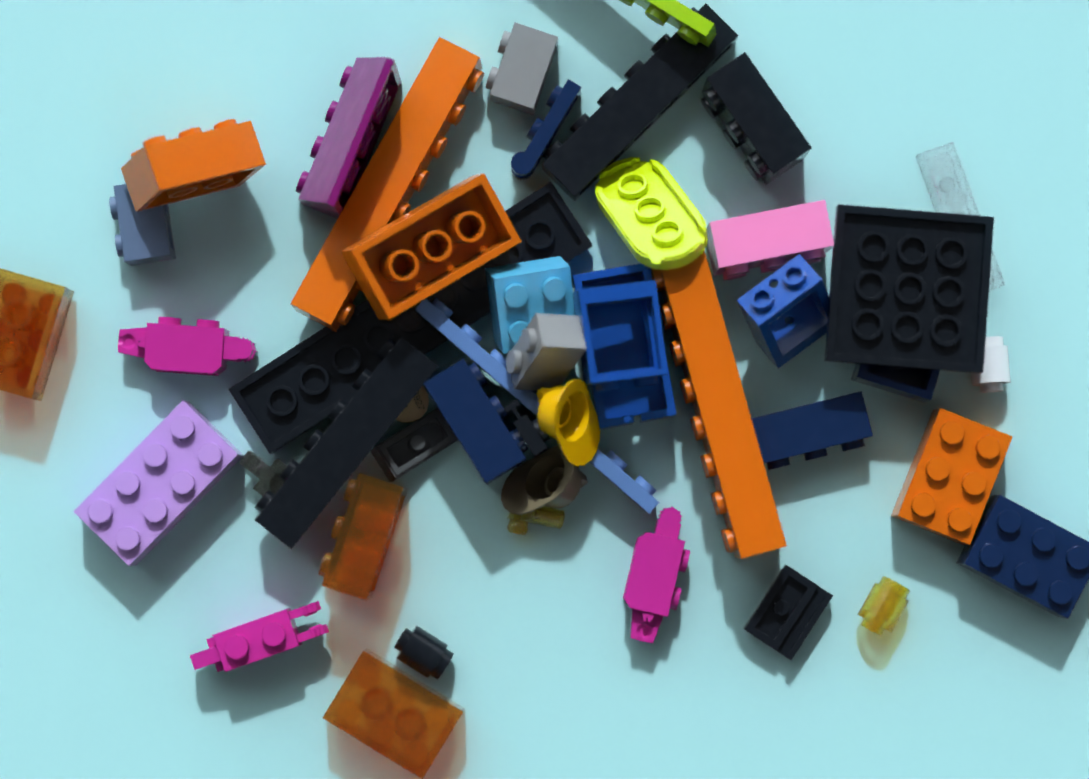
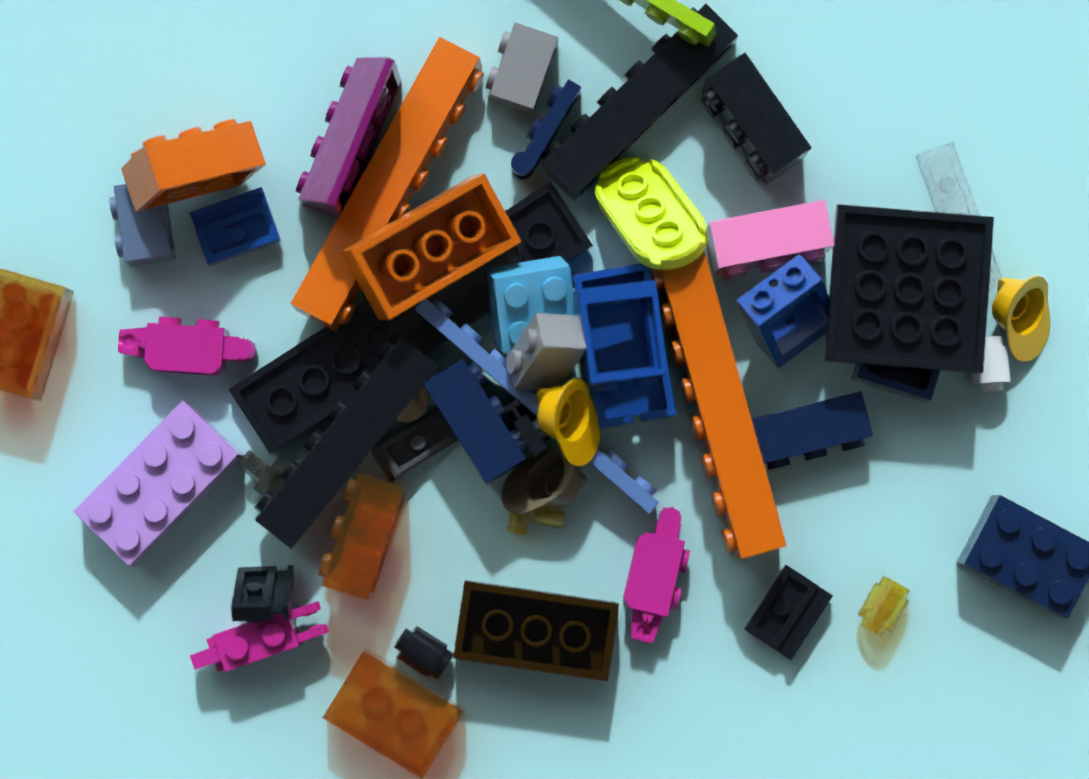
(235, 226): none -> blue plate
(262, 593): none -> black plate
(536, 630): none -> dark brown brick
(951, 476): orange brick -> none
(1024, 313): none -> yellow piece

